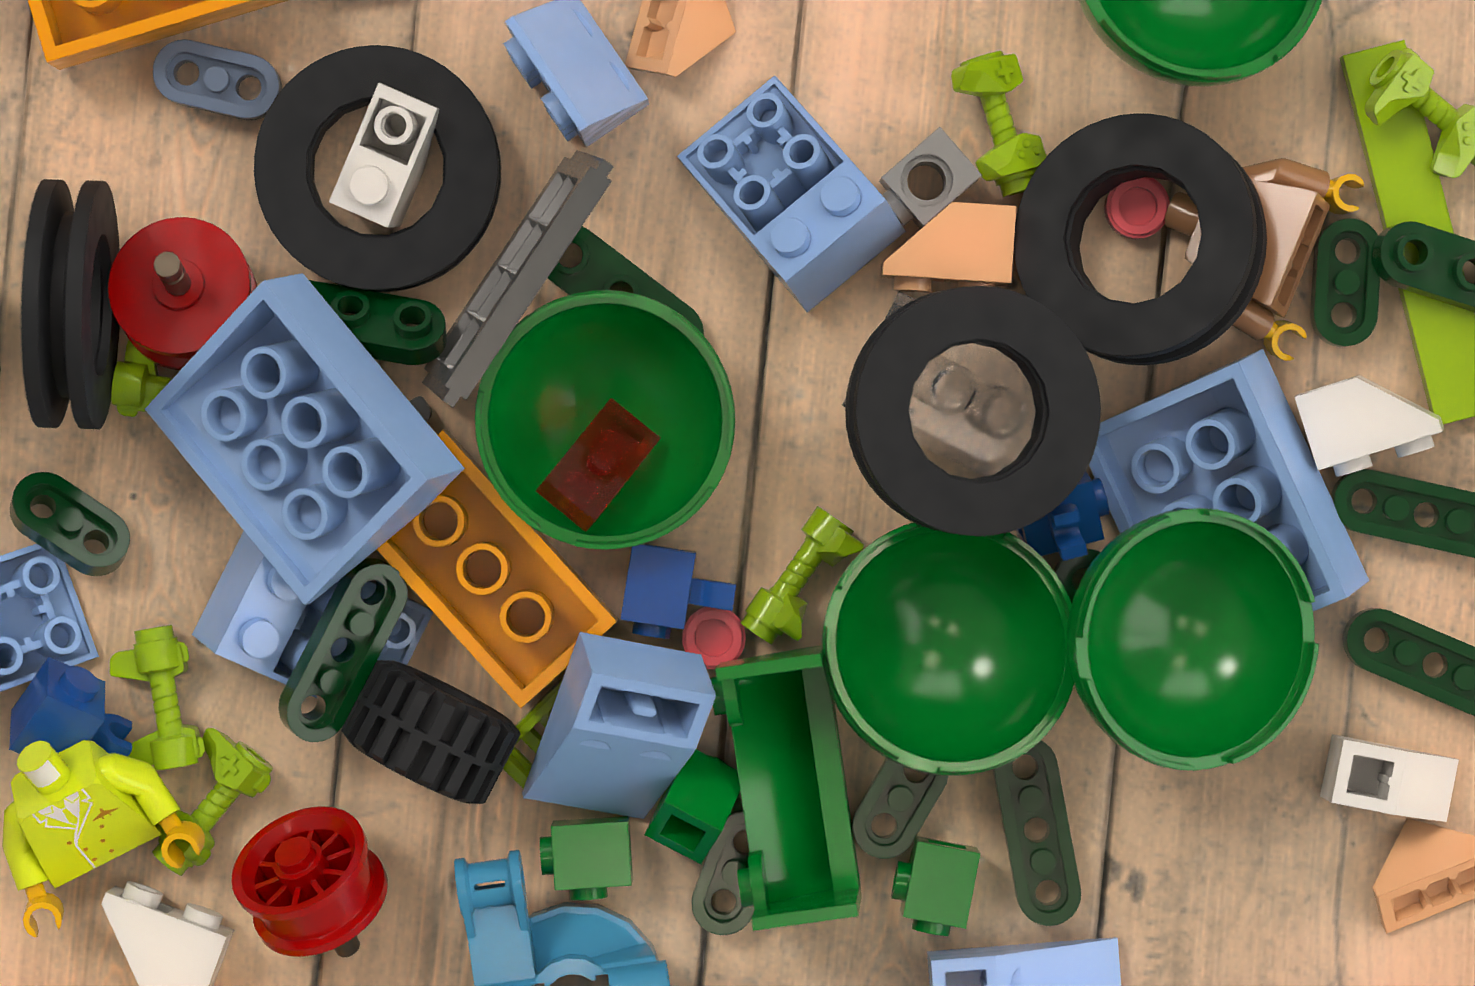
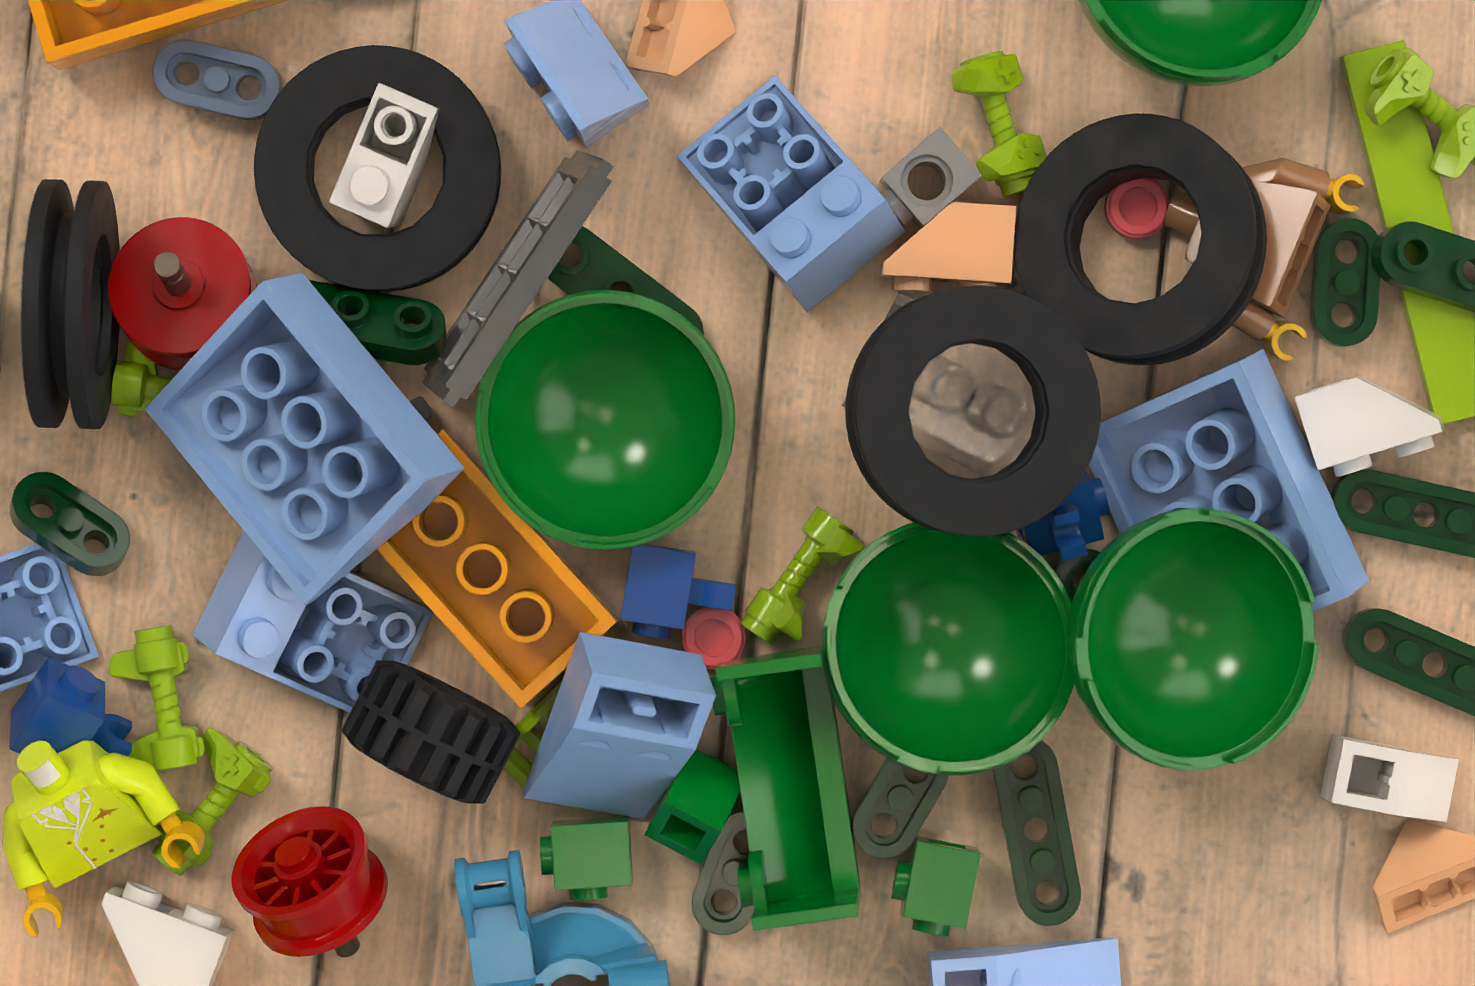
(342, 677): dark green plate -> none
(598, 464): clear red plate -> none

